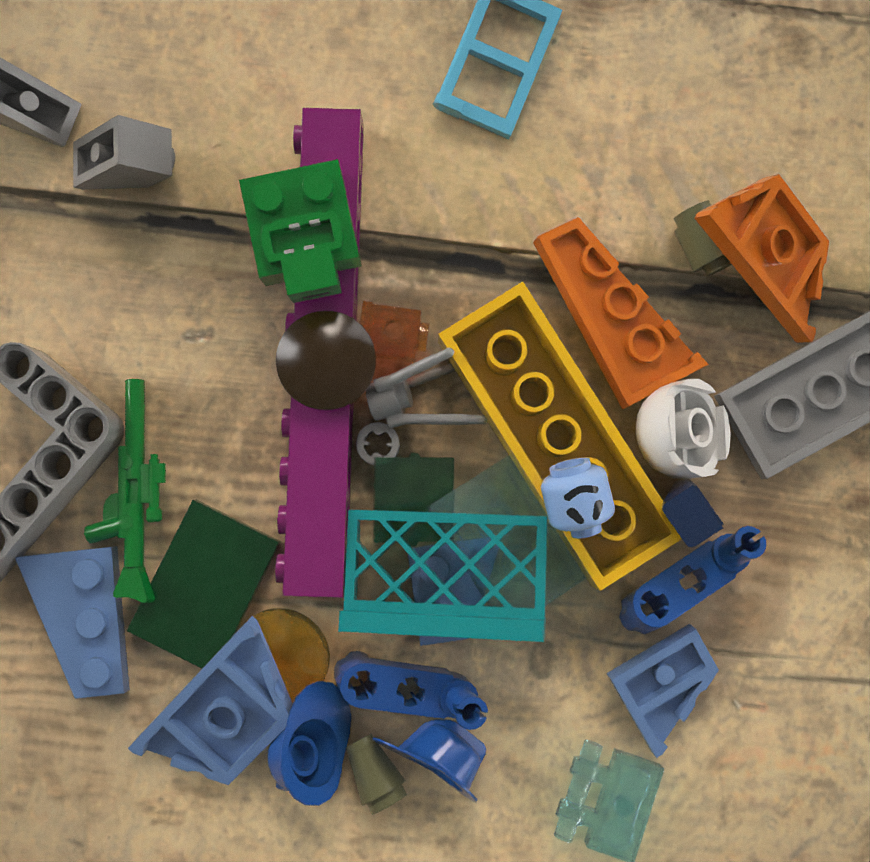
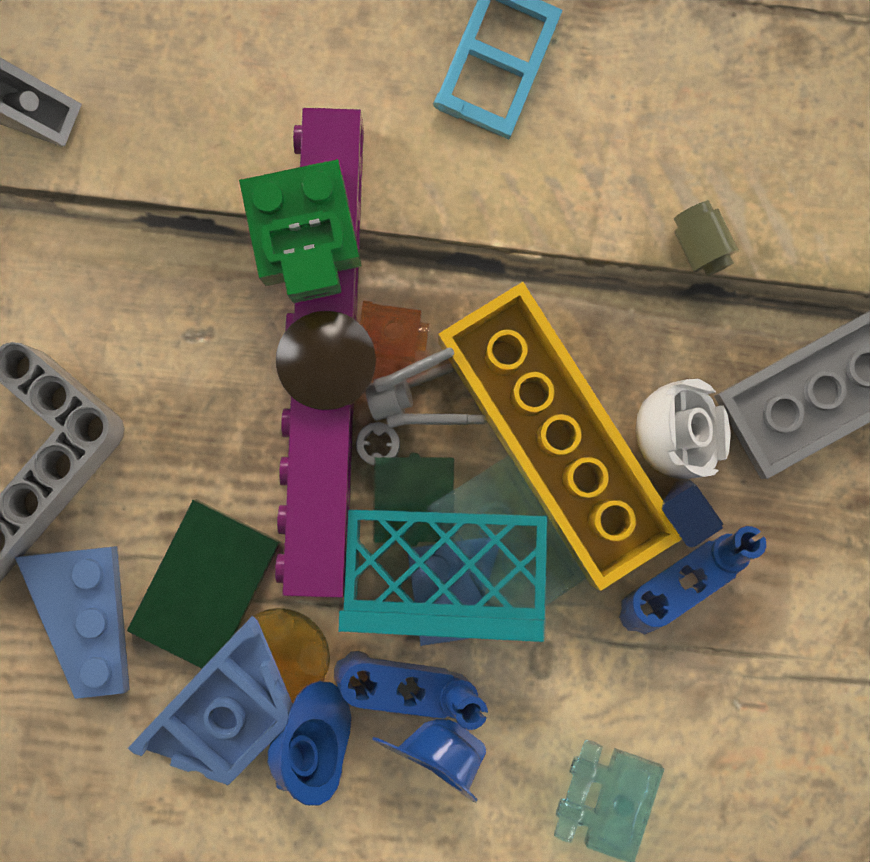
(123, 155): light grey slope -> none
(125, 510): green piece -> none
(375, 775): olive cone -> none
(577, 497): light blue head -> none
(619, 325): orange wing -> none
(664, 684): medium blue wing -> none
(772, 248): orange wing -> none

